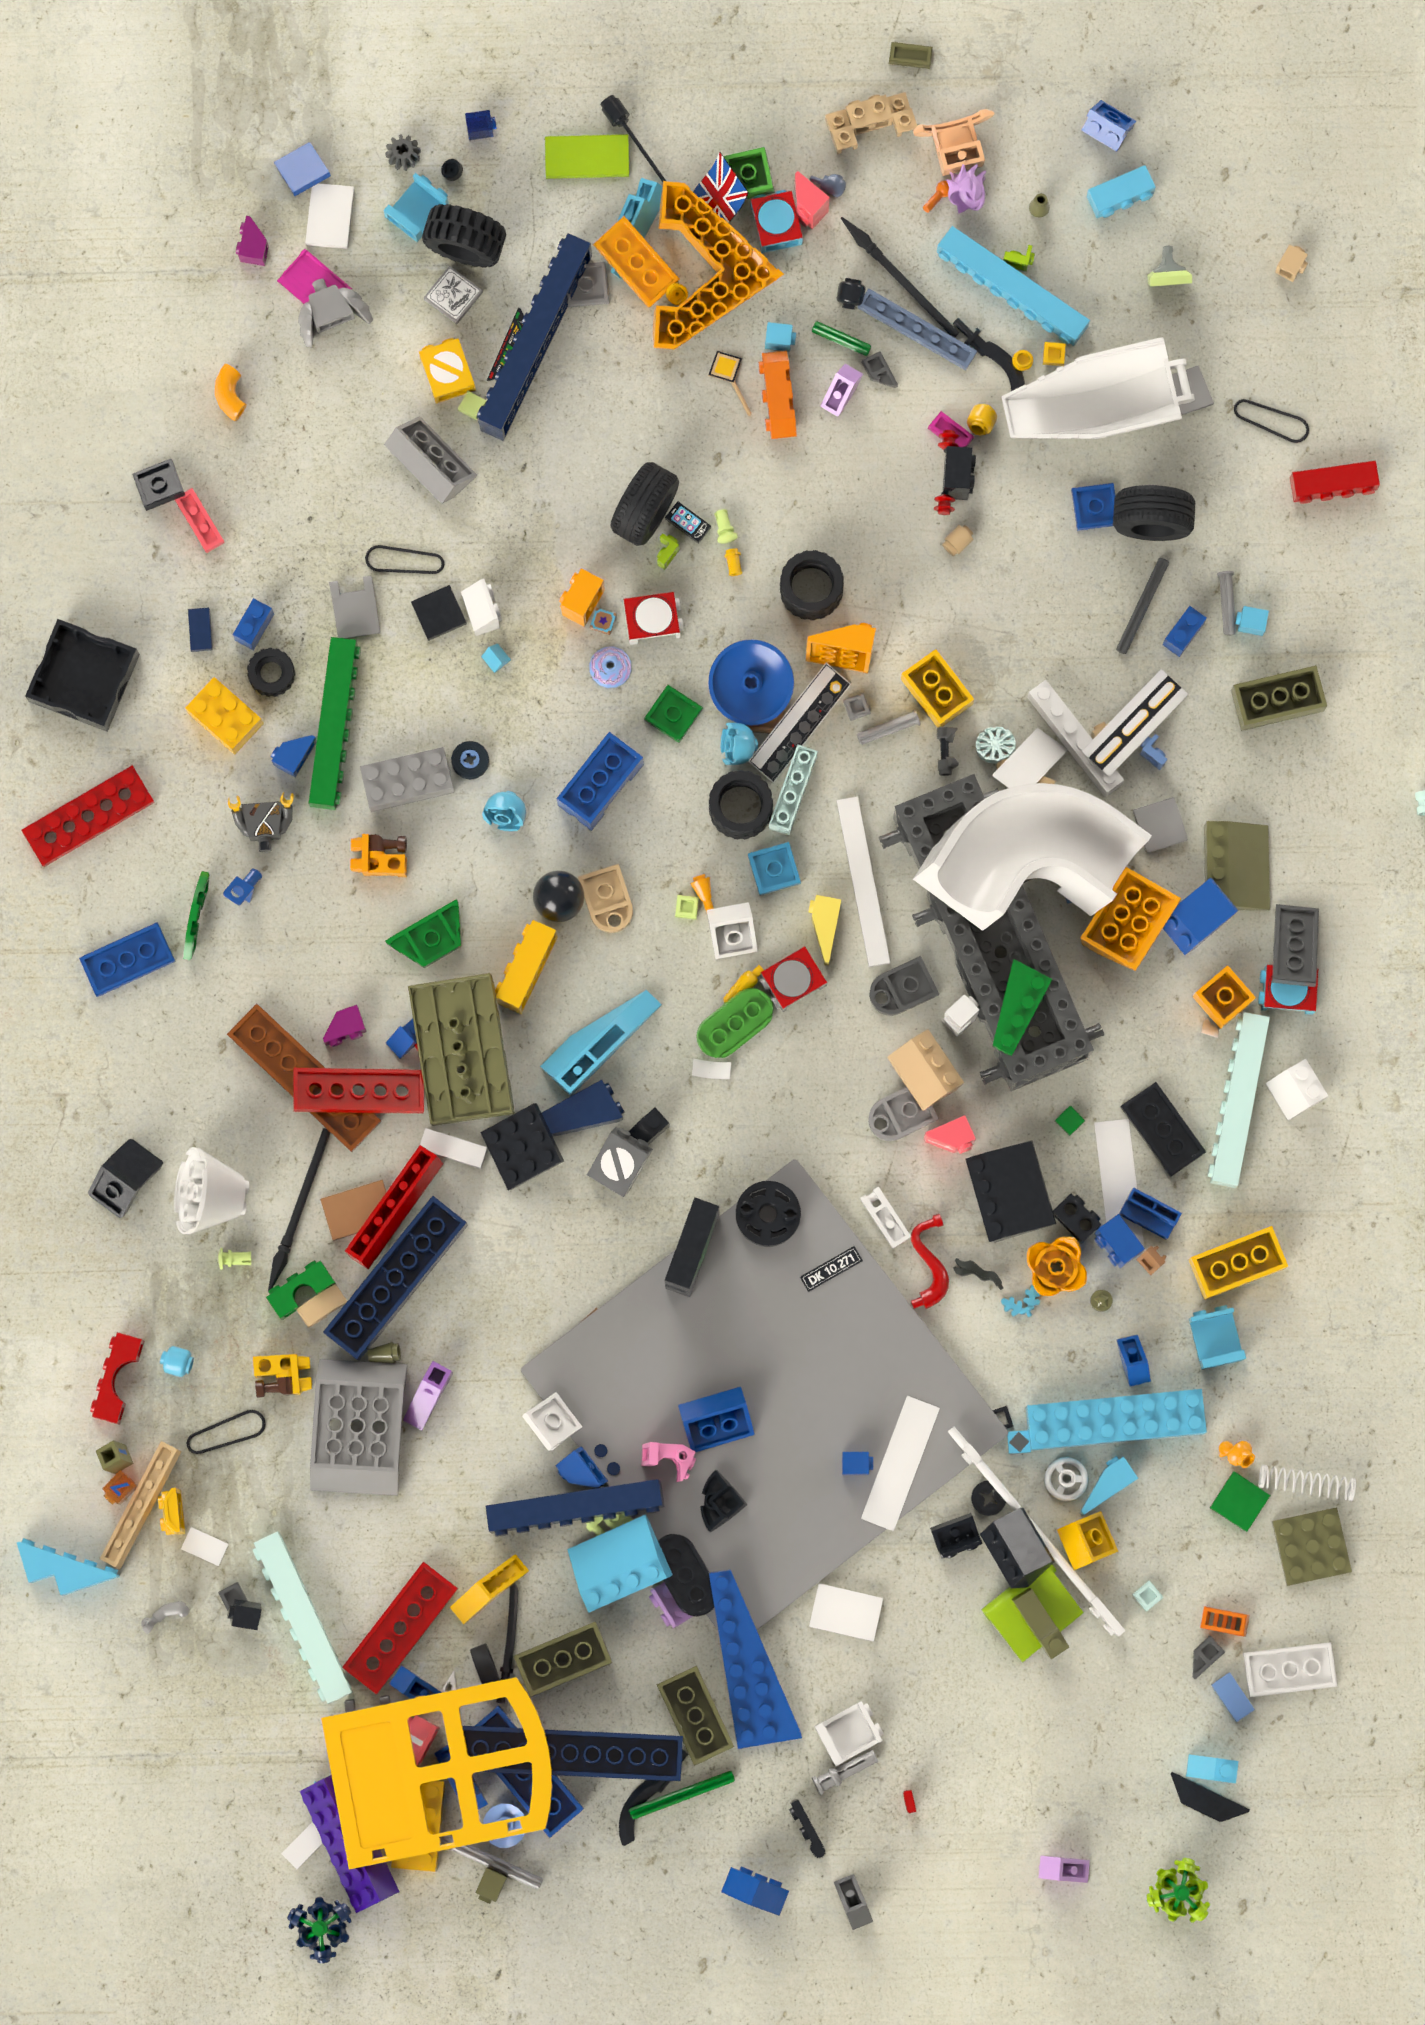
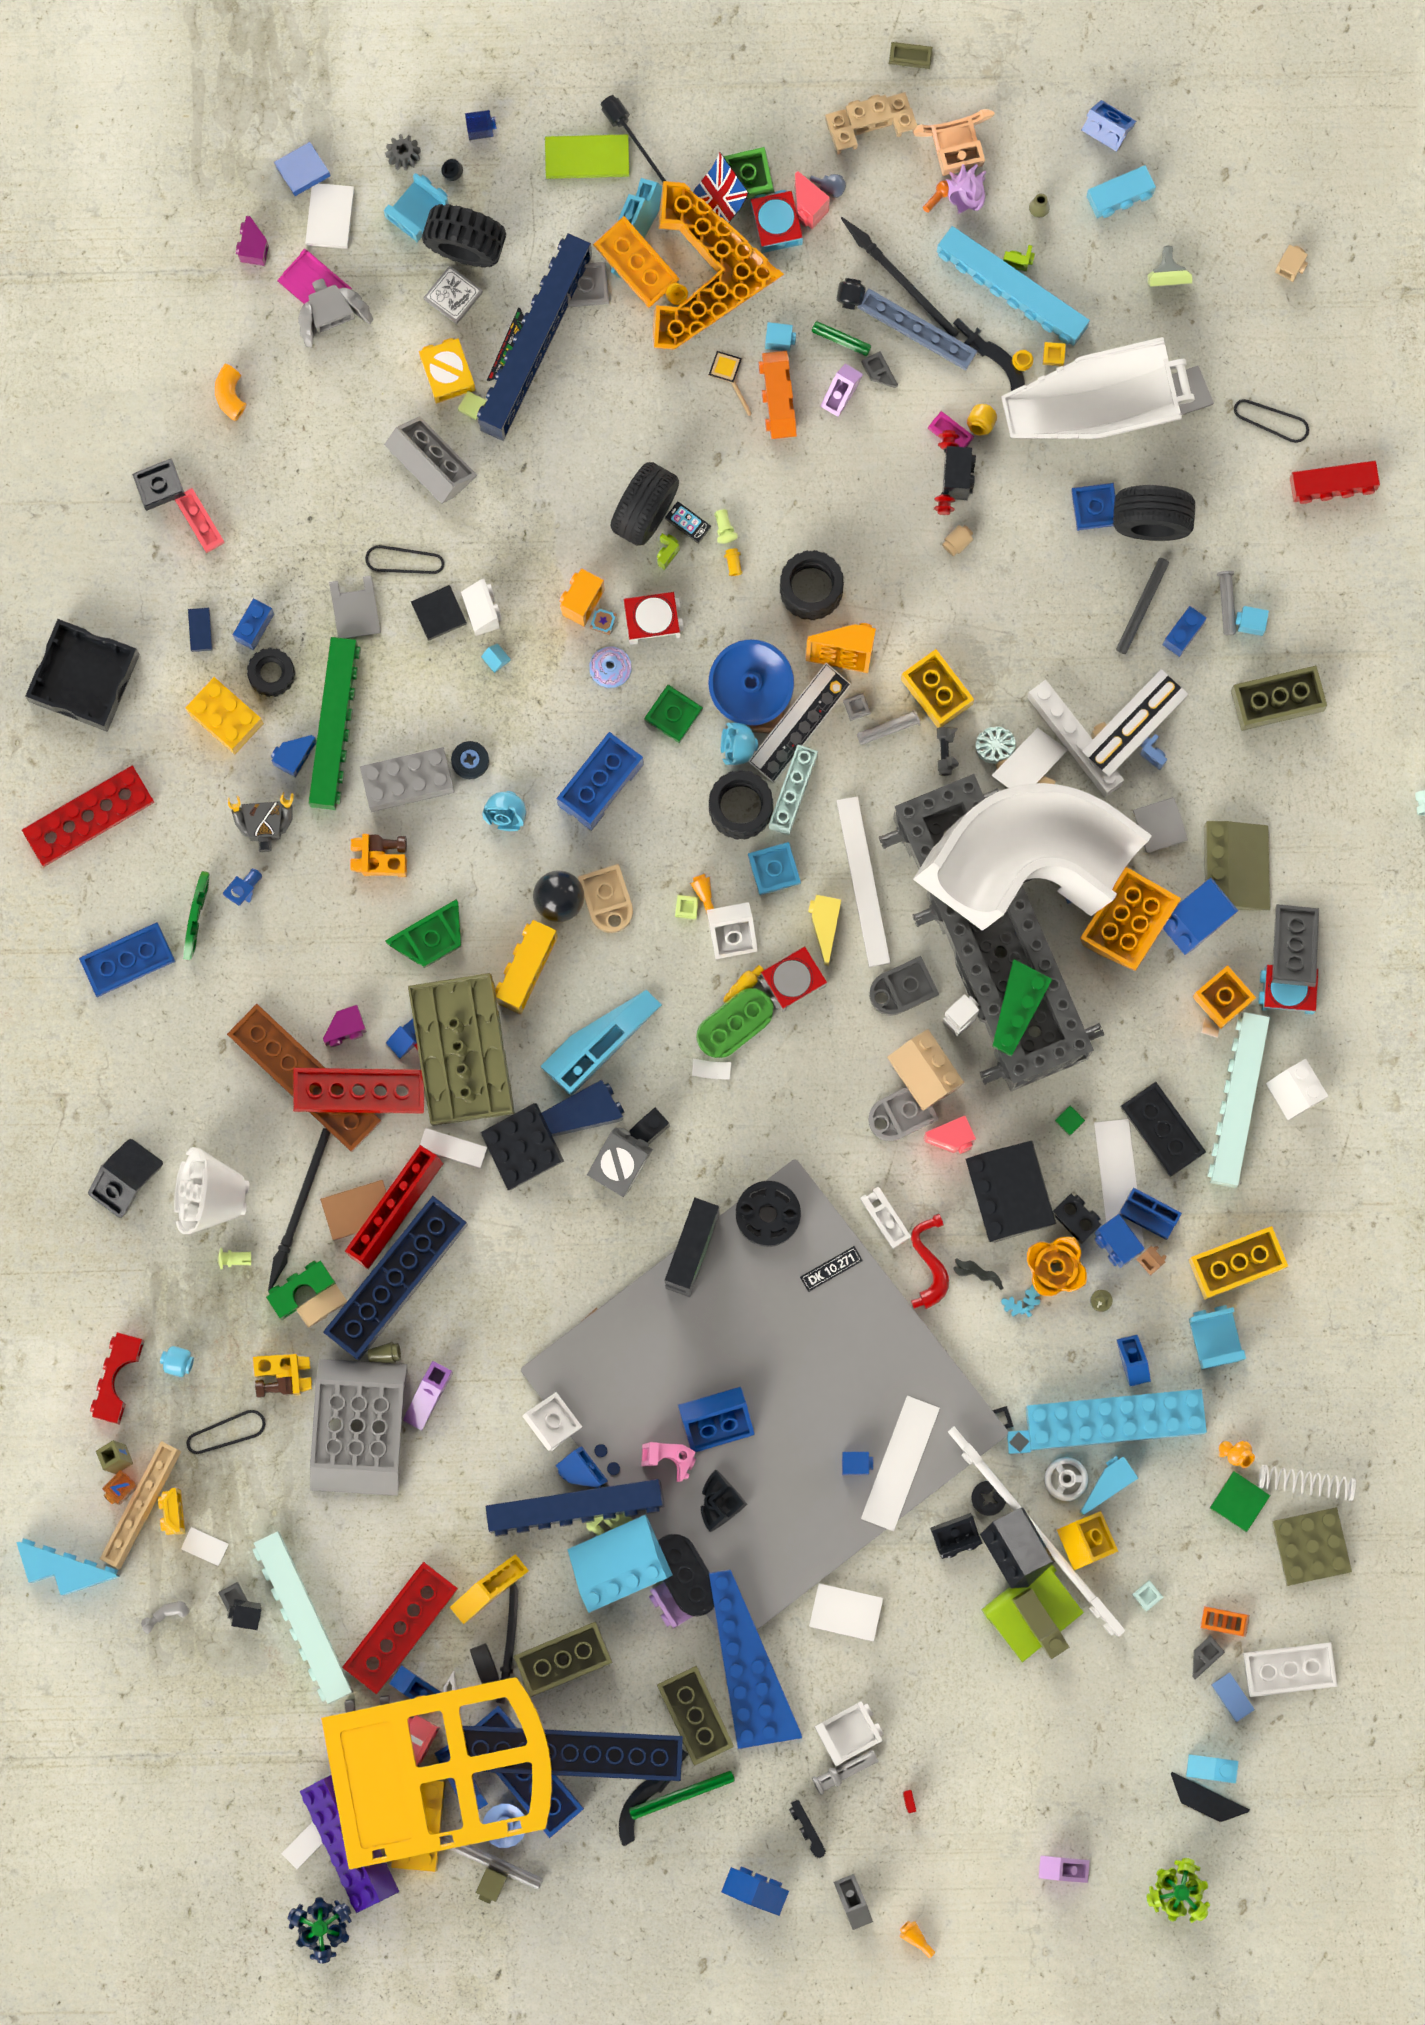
(911, 1933): none -> light orange cone

